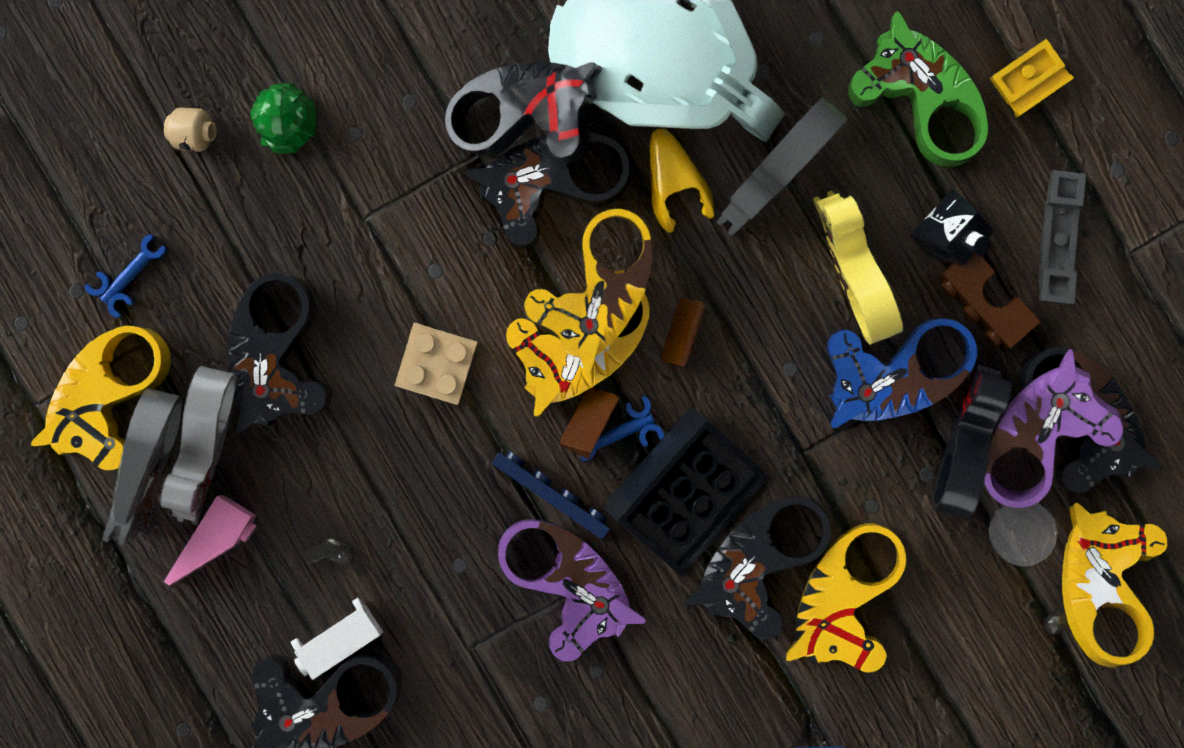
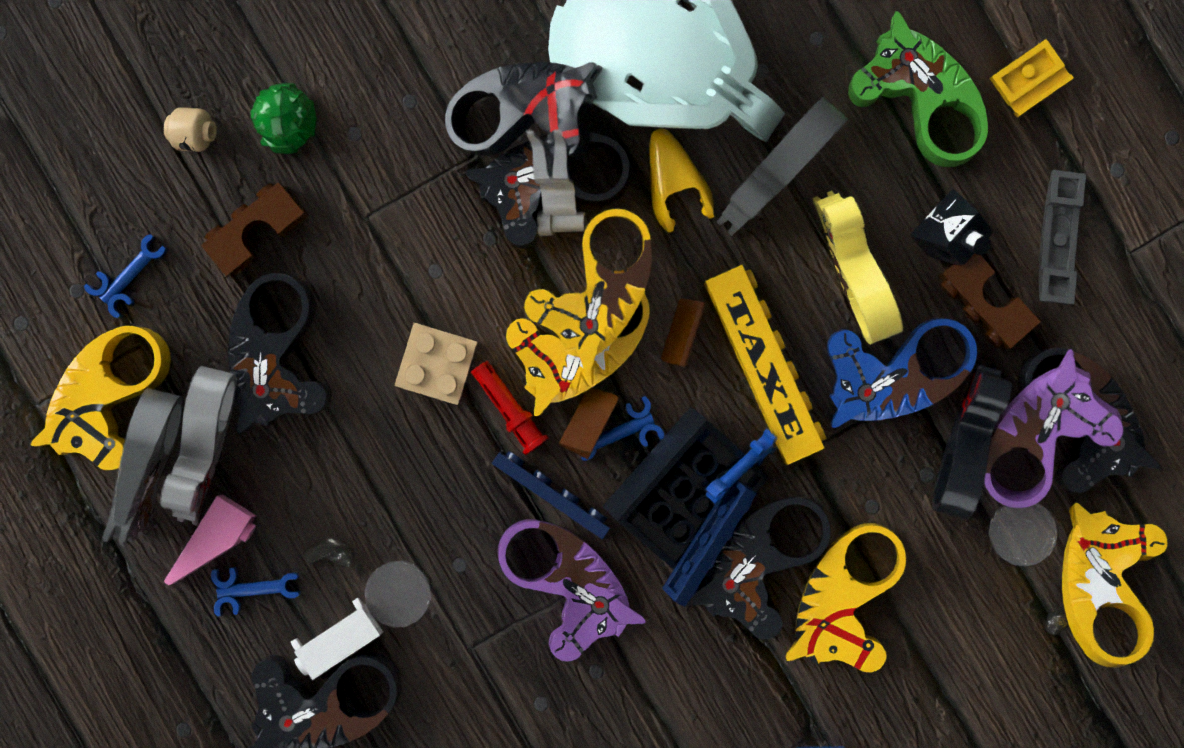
(228, 591): none -> blue bar
(229, 244): none -> reddish brown arch
(397, 594): none -> clear tile
(518, 420): none -> red pin
(557, 191): none -> light grey flag
(708, 543): none -> dark blue plate
(756, 455): none -> blue bar
(764, 364): none -> yellow brick

